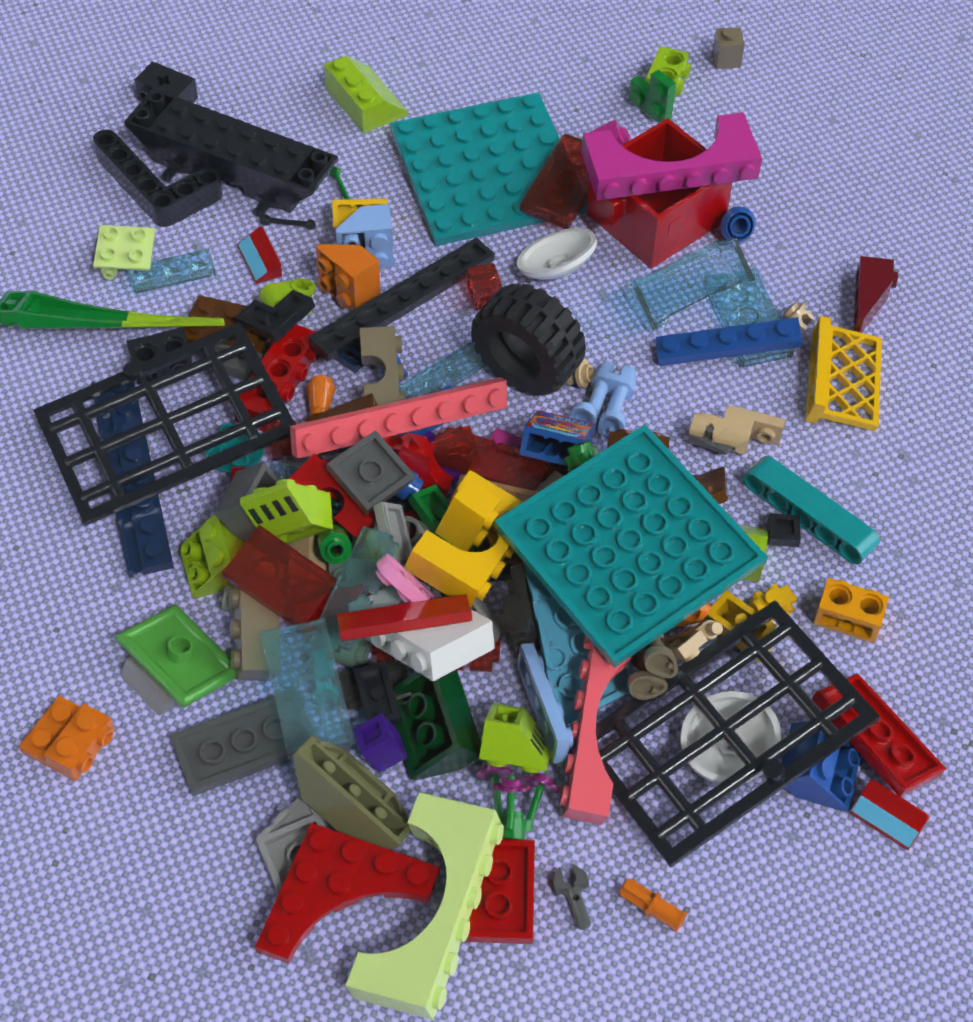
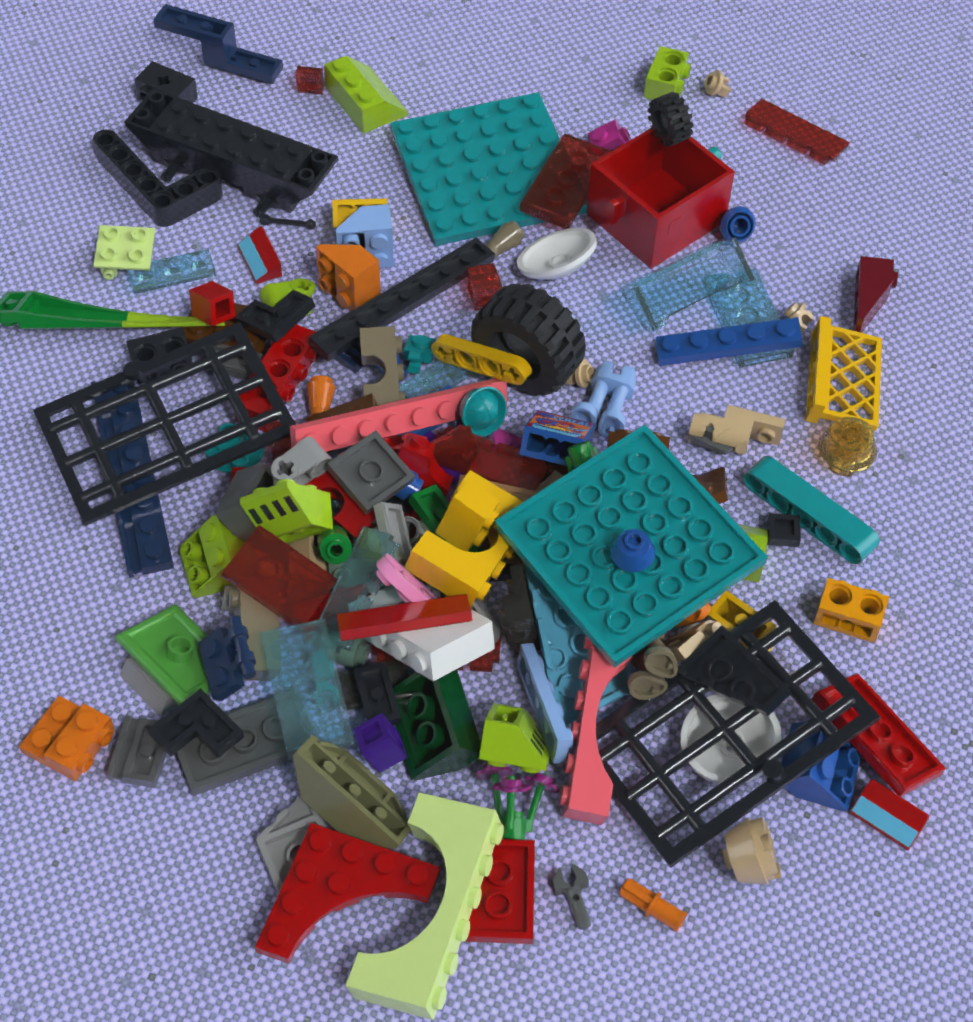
(136, 755): none -> flat silver plate
(195, 718): none -> black plate
(212, 303): none -> red brick
(218, 43): none -> dark blue bracket
(221, 663): none -> dark blue plate
(301, 463): none -> light grey piece
(309, 80): none -> clear red plate
(335, 172): green hinge -> none
(418, 351): none -> teal plate
(483, 410): none -> teal hat
(506, 238): none -> dark tan cone
(508, 366): none -> yellow beam
(620, 173): dark pink arch -> none
(633, 551): none -> blue cone
(654, 98): green plate -> none
(670, 119): none -> black tyre
(716, 84): none -> tan plate
(728, 48): dark tan brick -> none
(735, 673): none -> black wing
(751, 852): none -> tan cone
(782, 595): yellow piece -> none
(800, 133): none -> clear red windscreen
(848, 446): none -> clear yellow cone

